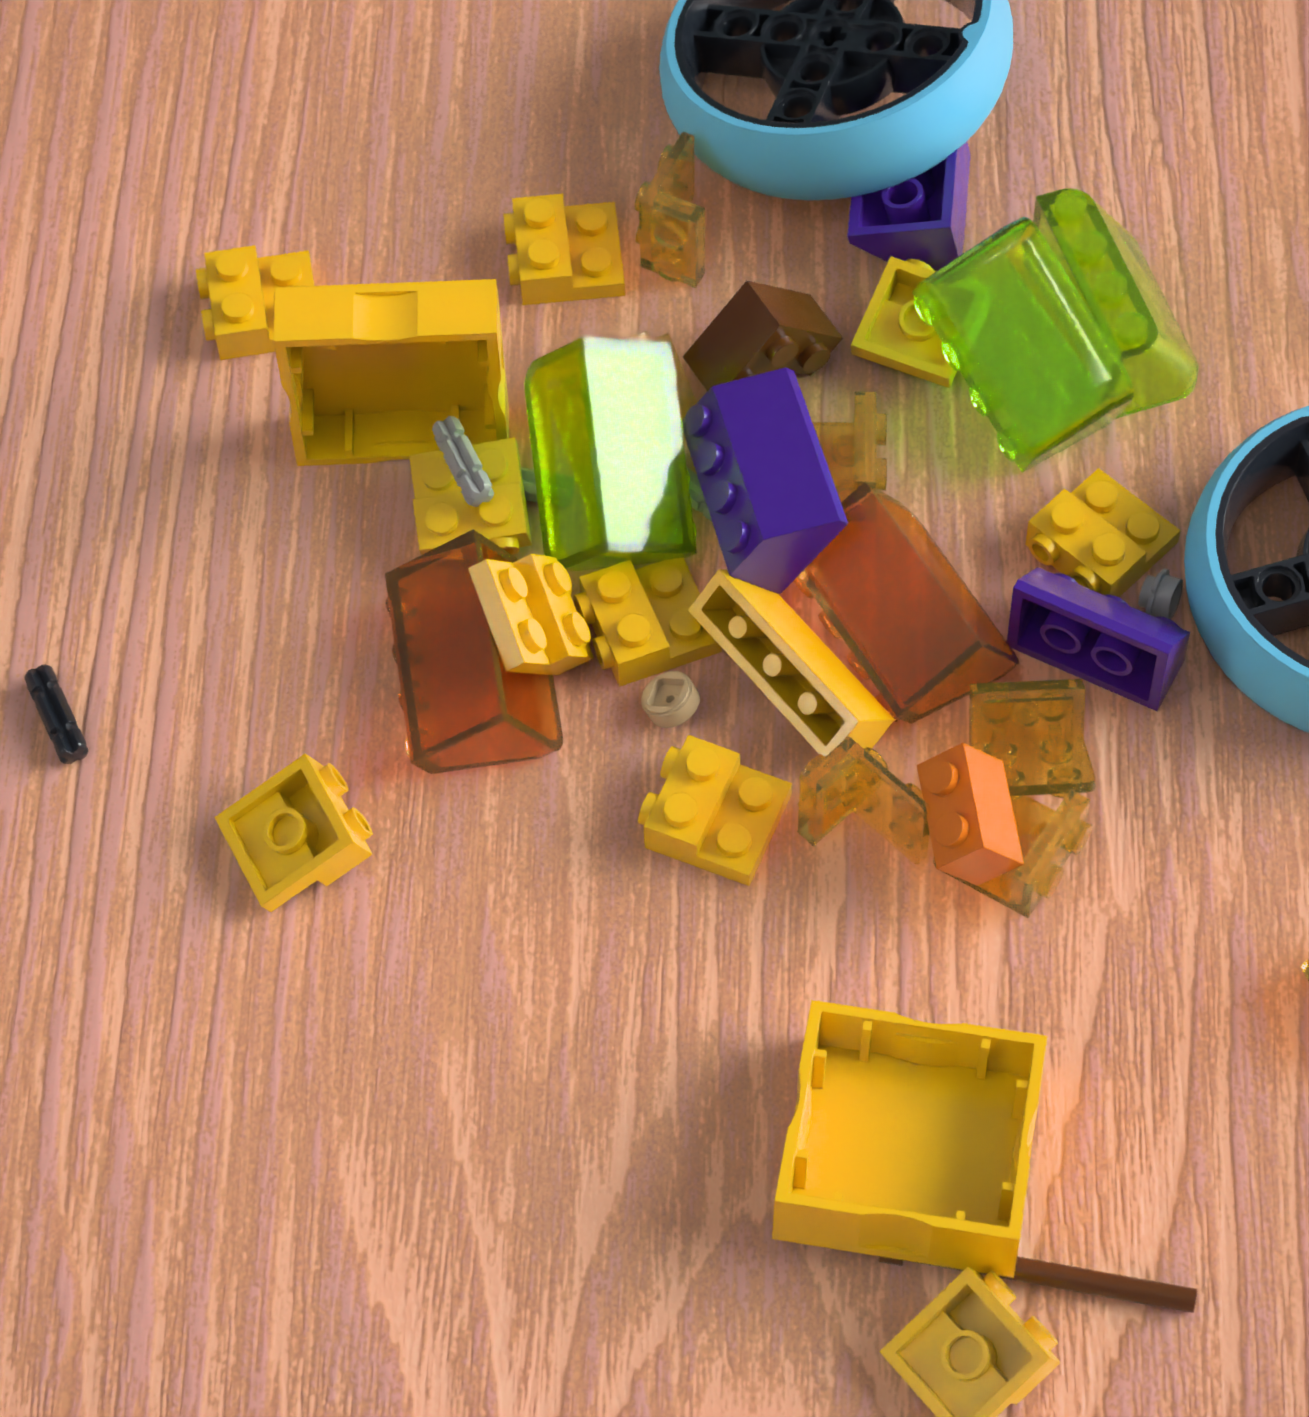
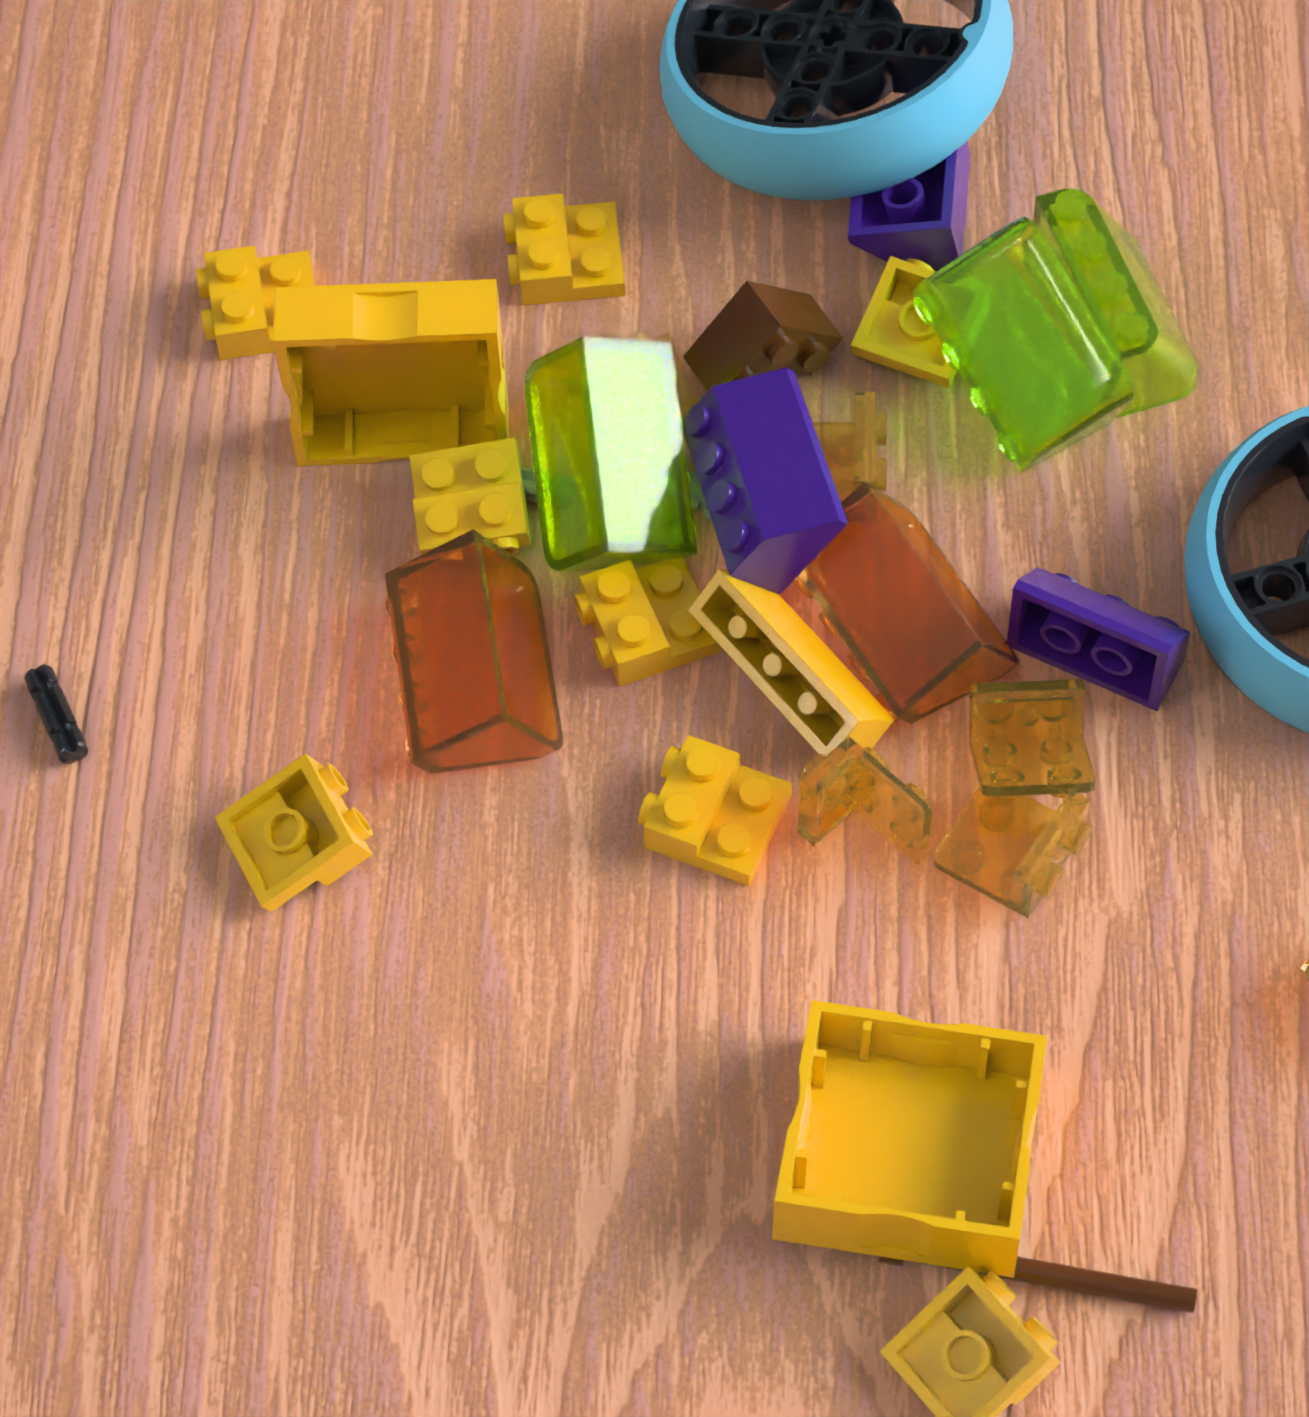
(463, 461): light grey axle -> none
(532, 614): yellow plate -> none
(669, 224): clear yellow bracket -> none
(670, 699): tan tile -> none
(970, 814): orange brick -> none
(1100, 535): yellow plate -> none
(1161, 594): light grey plate -> none

